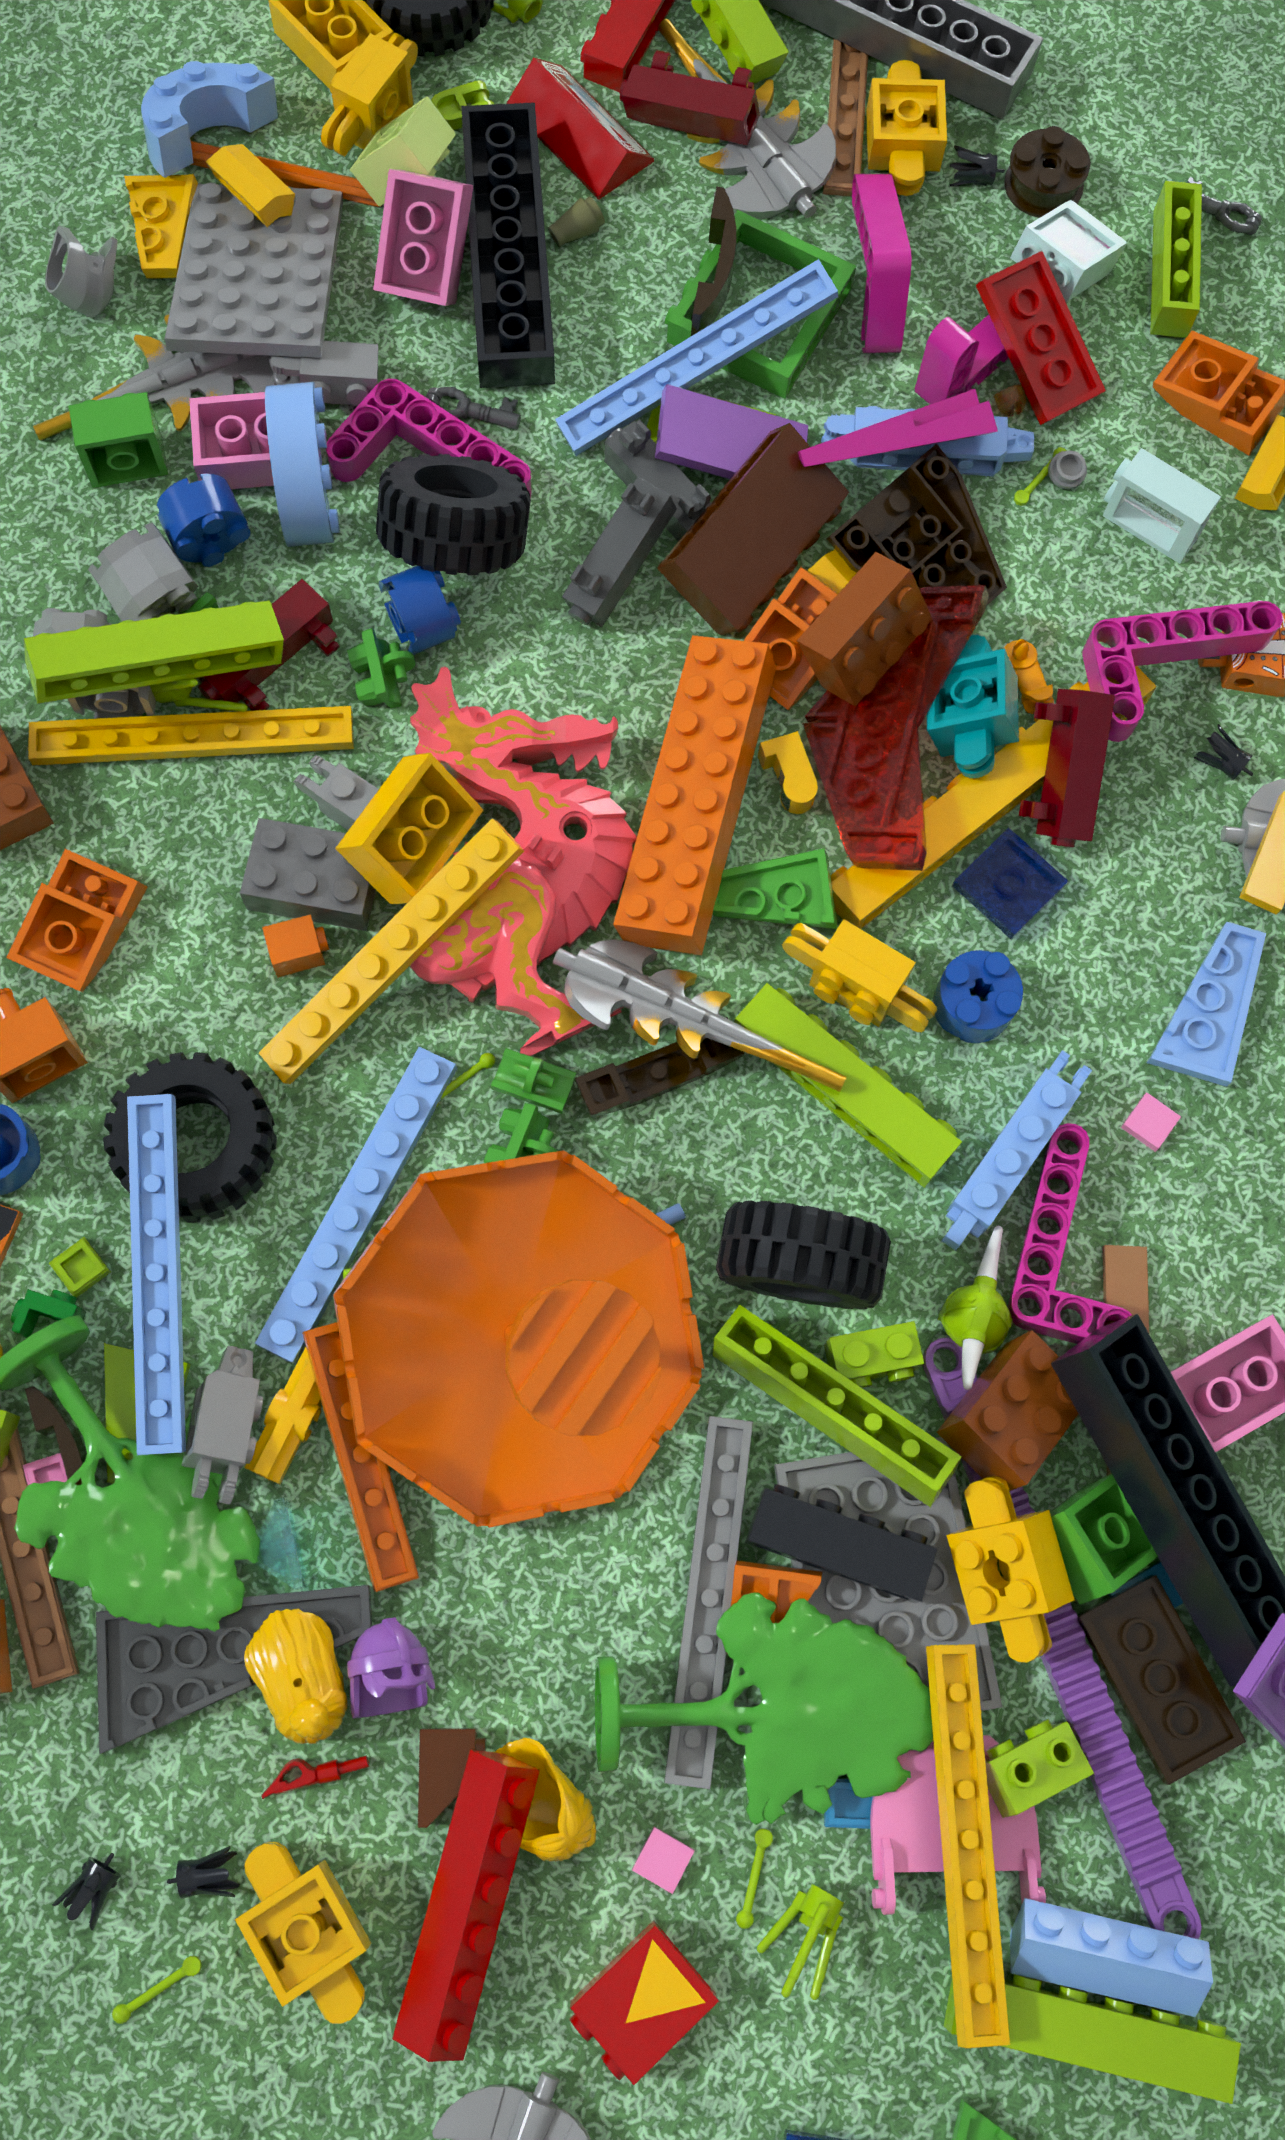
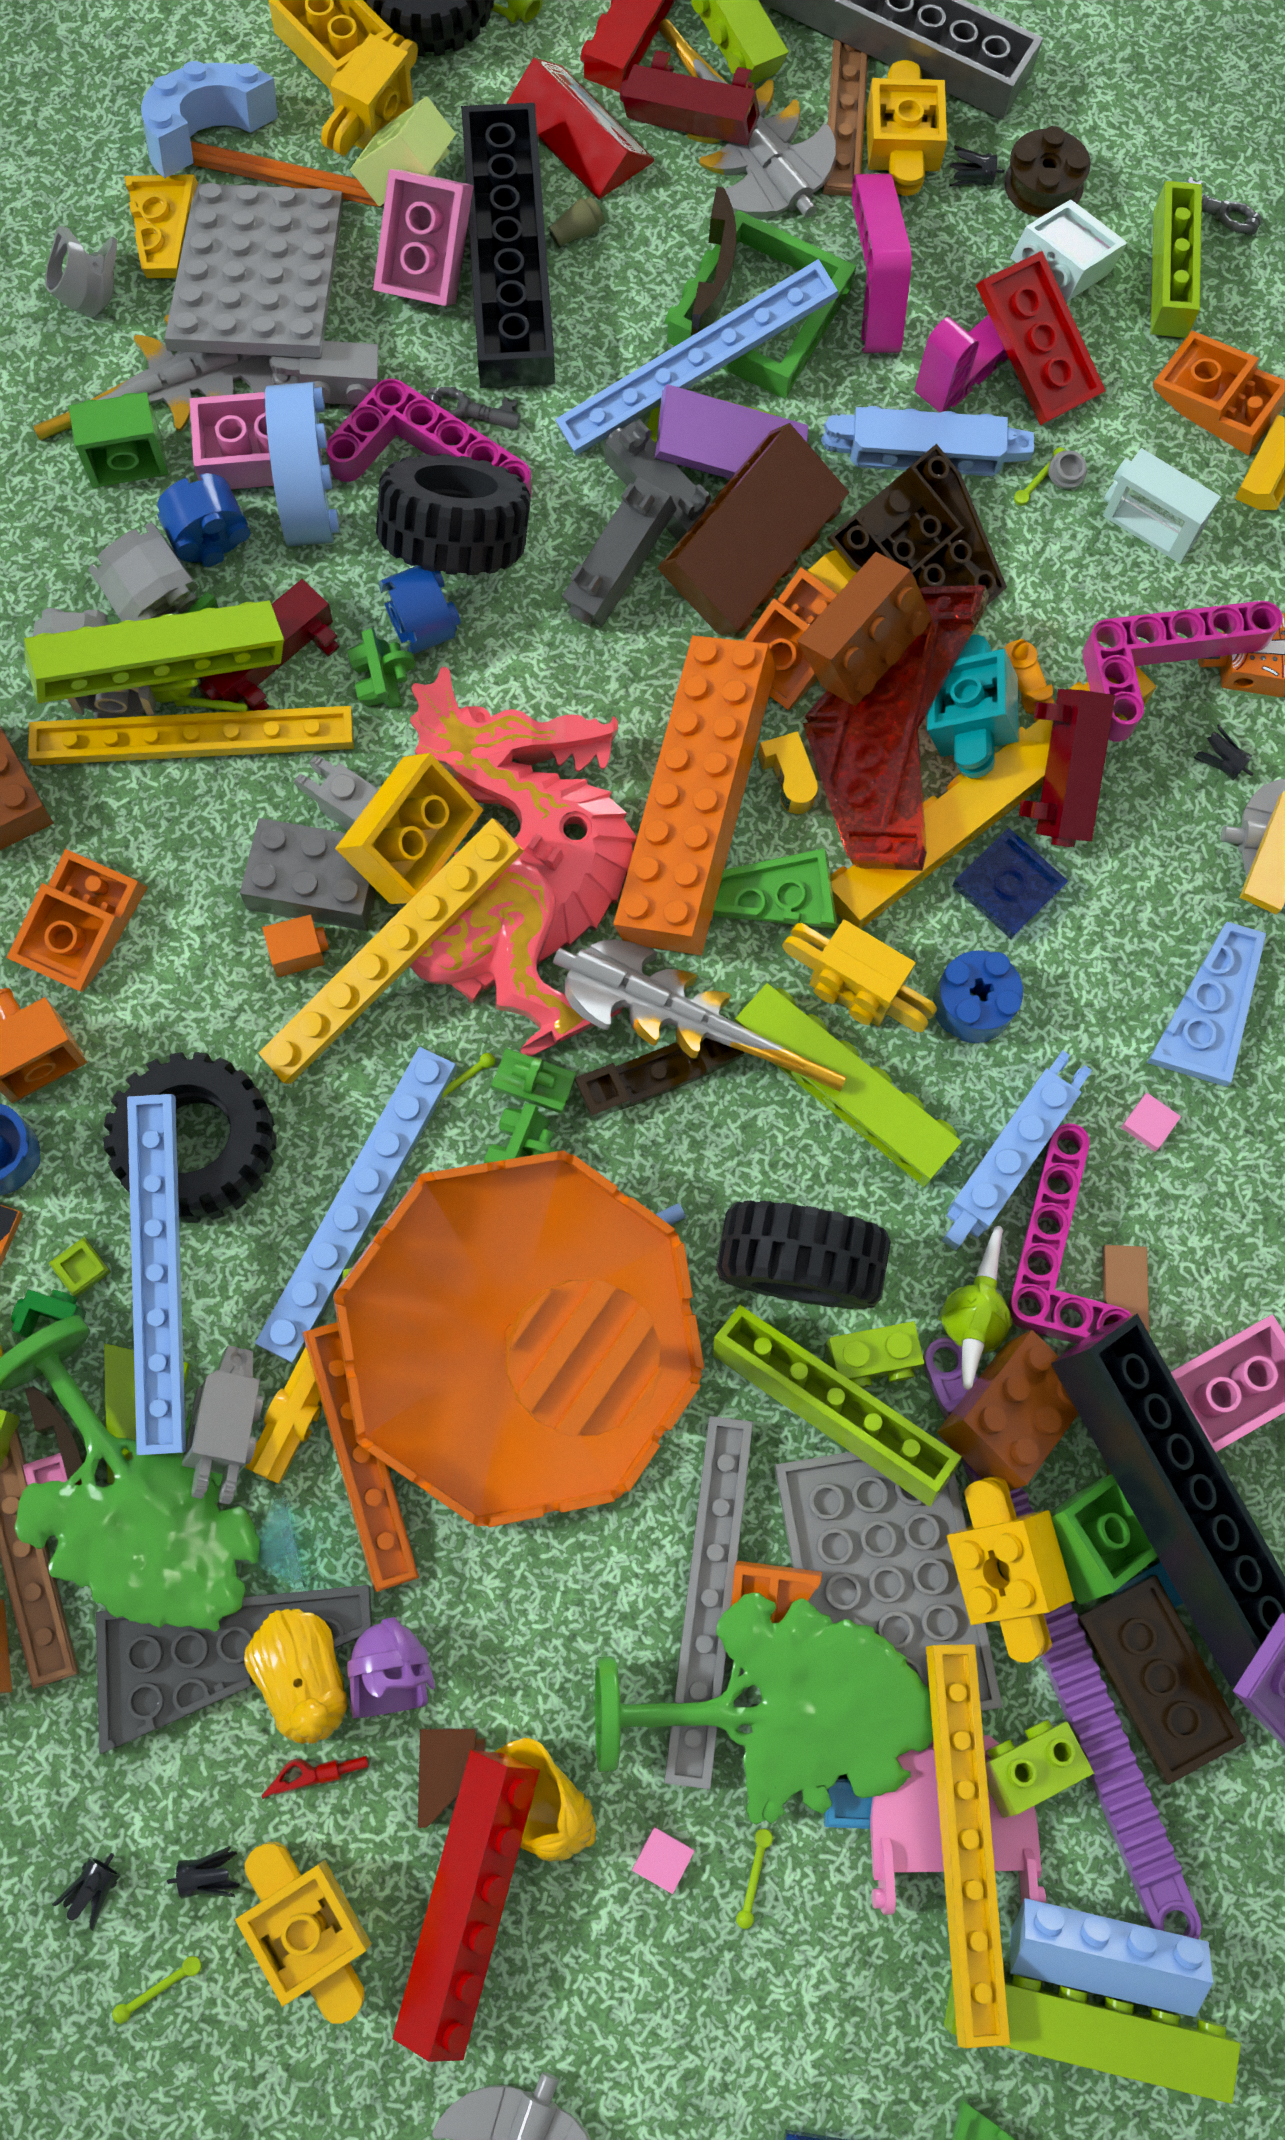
(252, 183): yellow piece -> none
(450, 101): lime plate -> none
(641, 2004): red brick -> none
(820, 1915): lime plant -> none
(842, 1545): black brick -> none
(936, 423): dark pink wedge -> none
(1011, 400): clear orange hinge -> none

